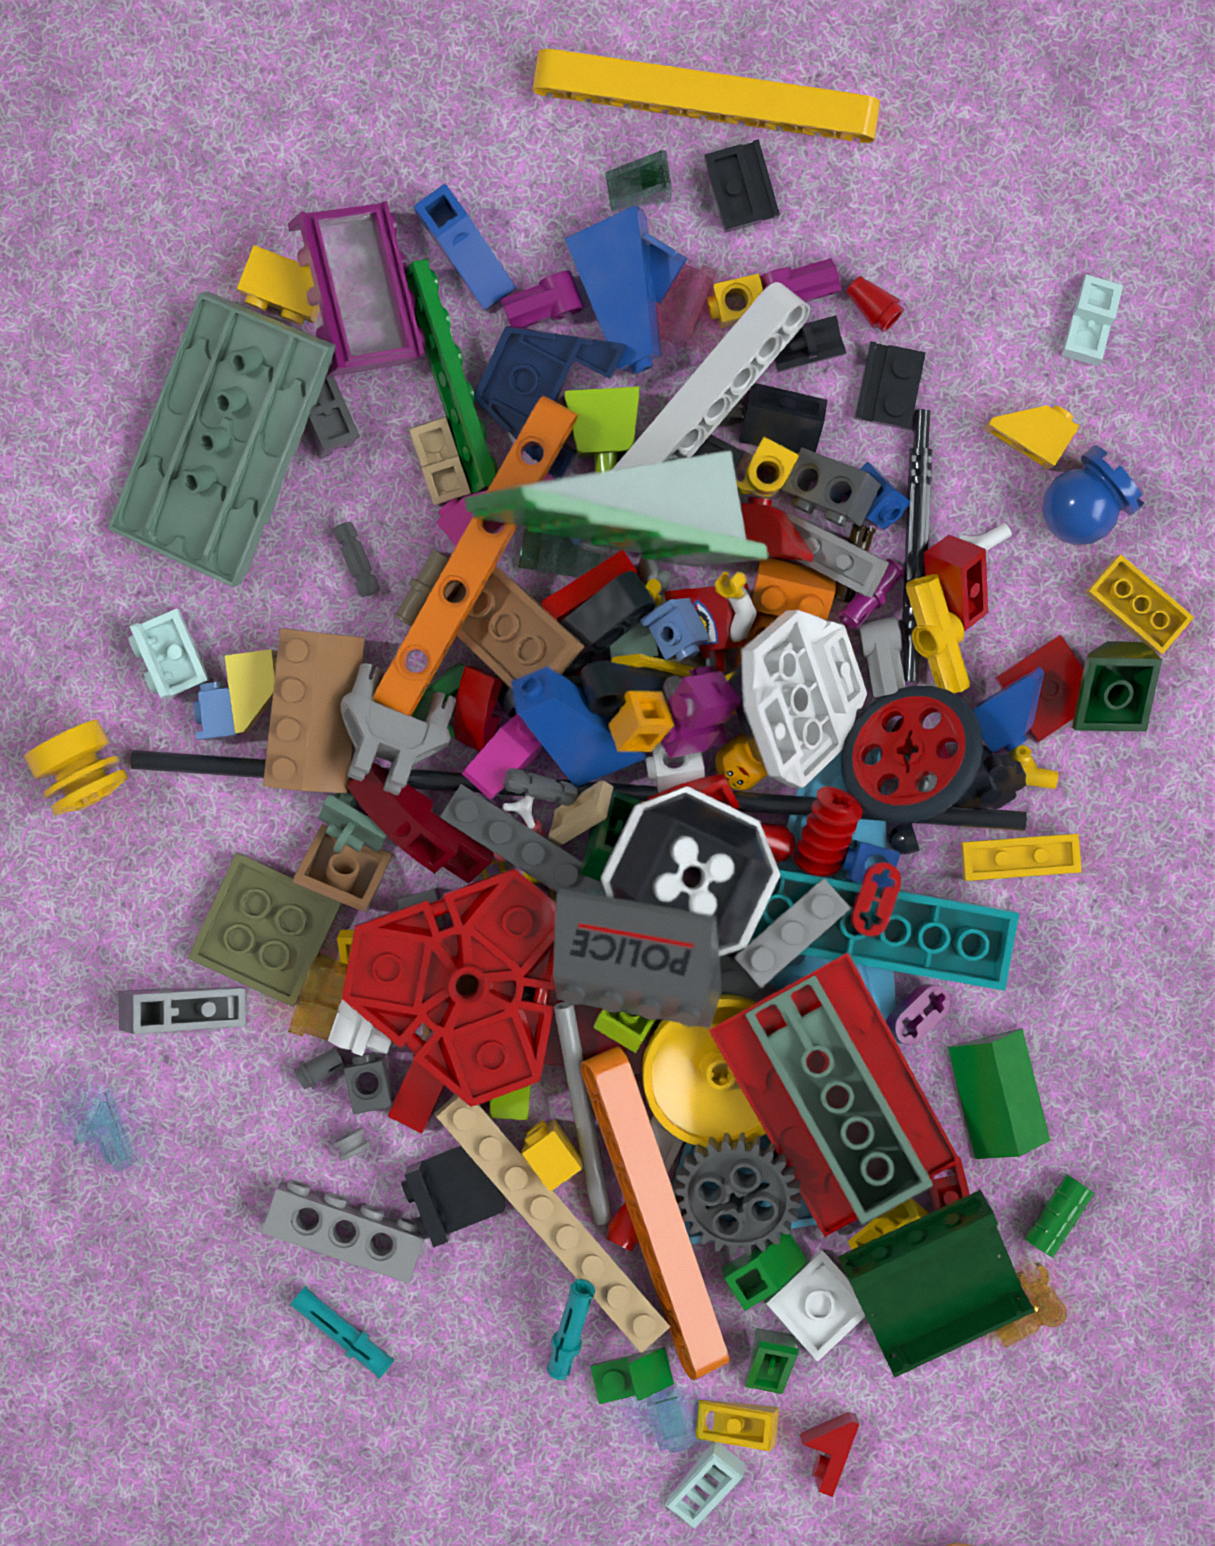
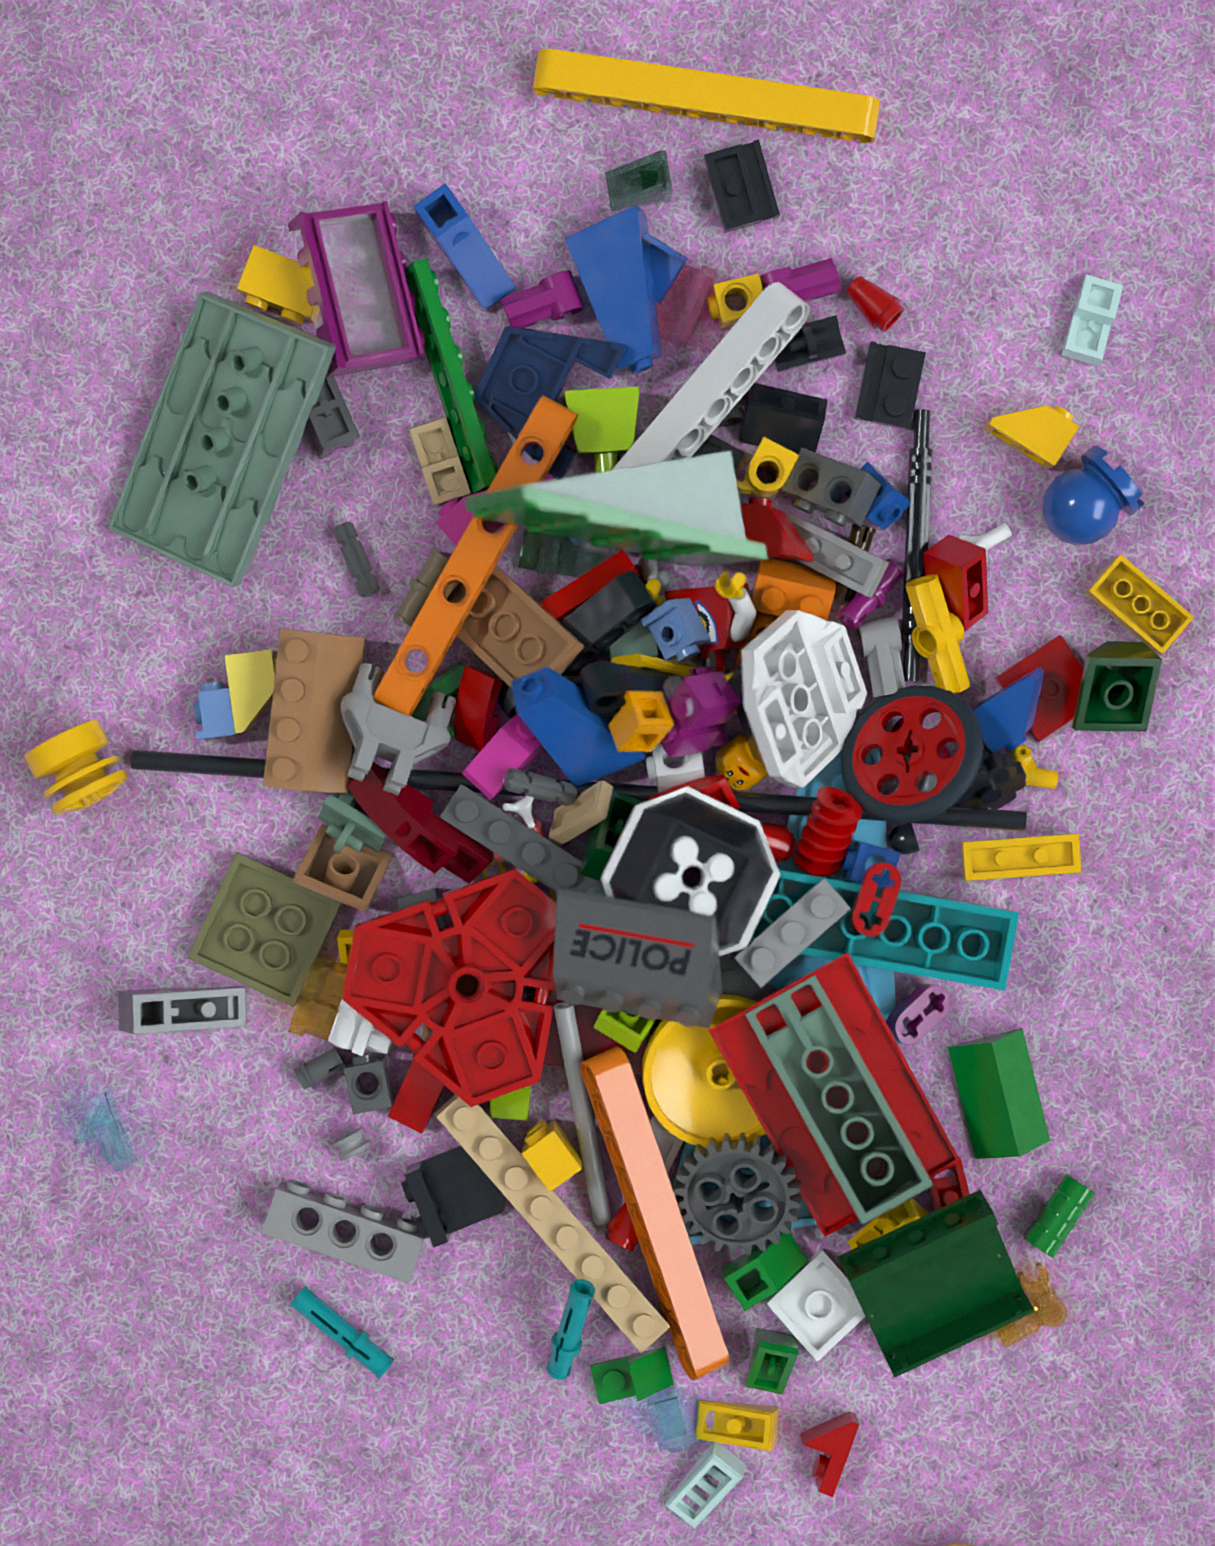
(168, 654): light aqua bracket -> none

